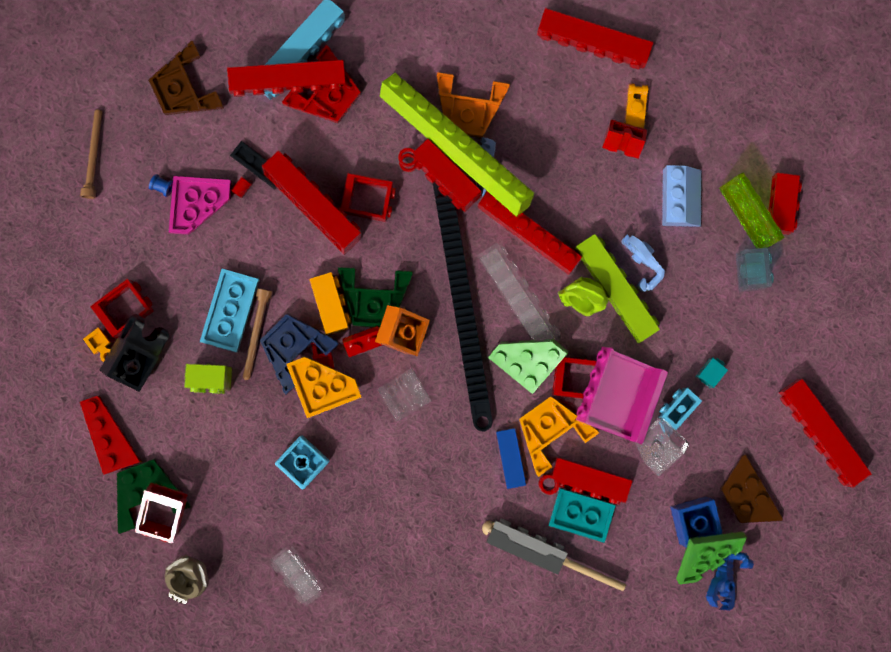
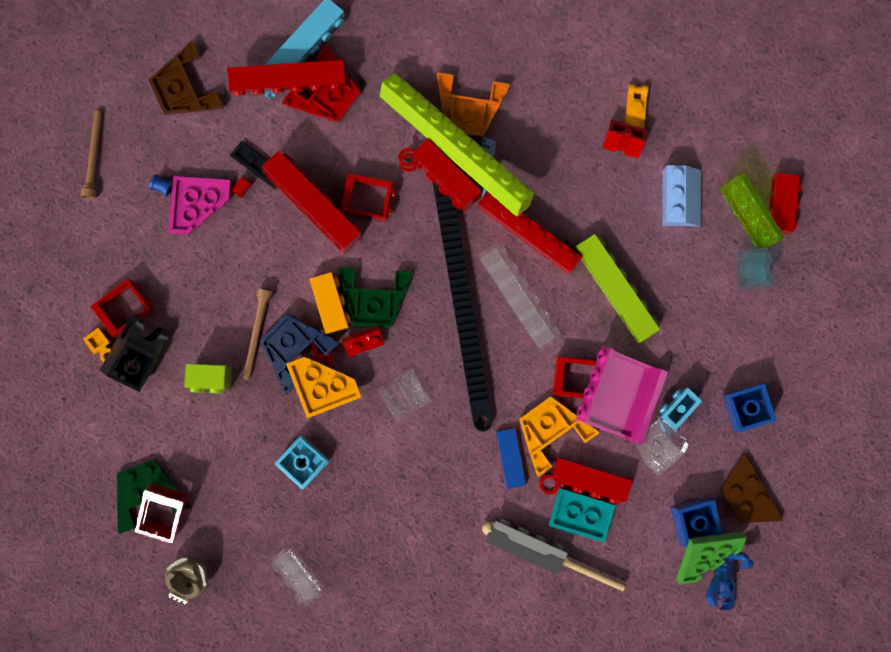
(107, 437): red wing -> none
(229, 310): medium azure plate -> none
(402, 330): orange brick -> none
(528, 360): plate -> none
(584, 296): lime helmet -> none
(594, 38): red brick -> none
(643, 253): light blue animal -> none
(712, 372): teal brick -> none
(749, 408): none -> blue brick
(824, 433): red brick -> none

